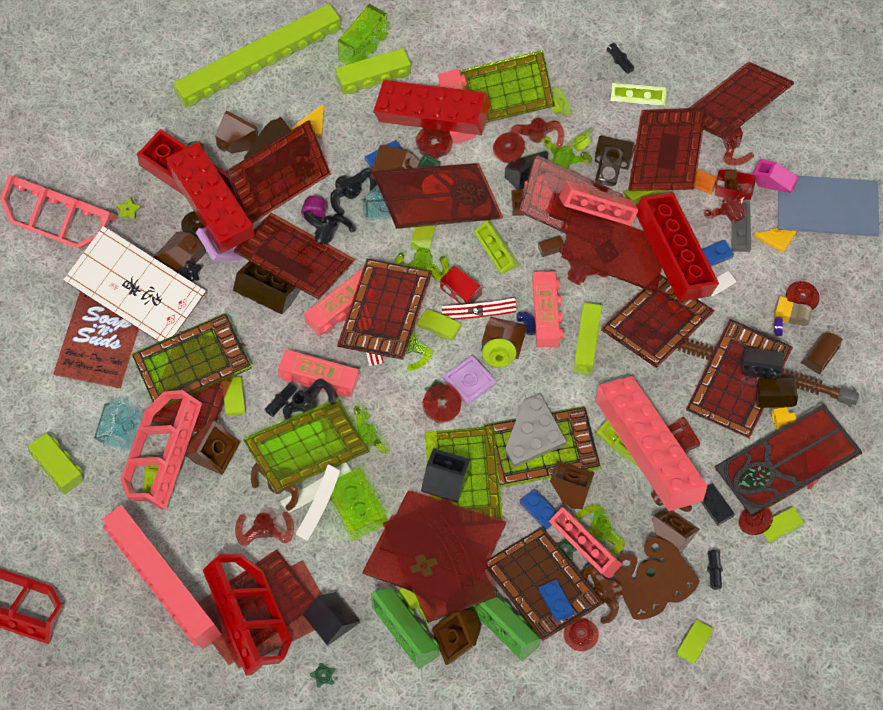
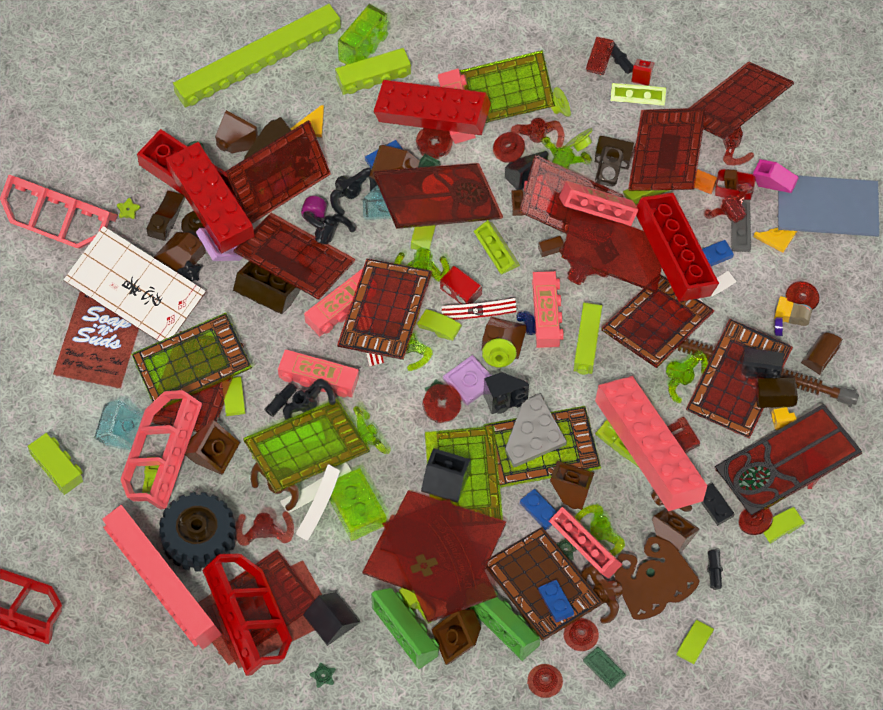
(165, 216): none -> dark brown slope
(197, 530): none -> black wheel
(504, 392): none -> black slope
(542, 688): none -> clear red piece
(600, 55): none -> clear red plate
(604, 668): none -> clear green tile
(642, 72): none -> red slope
(683, 373): none -> clear neon green piece

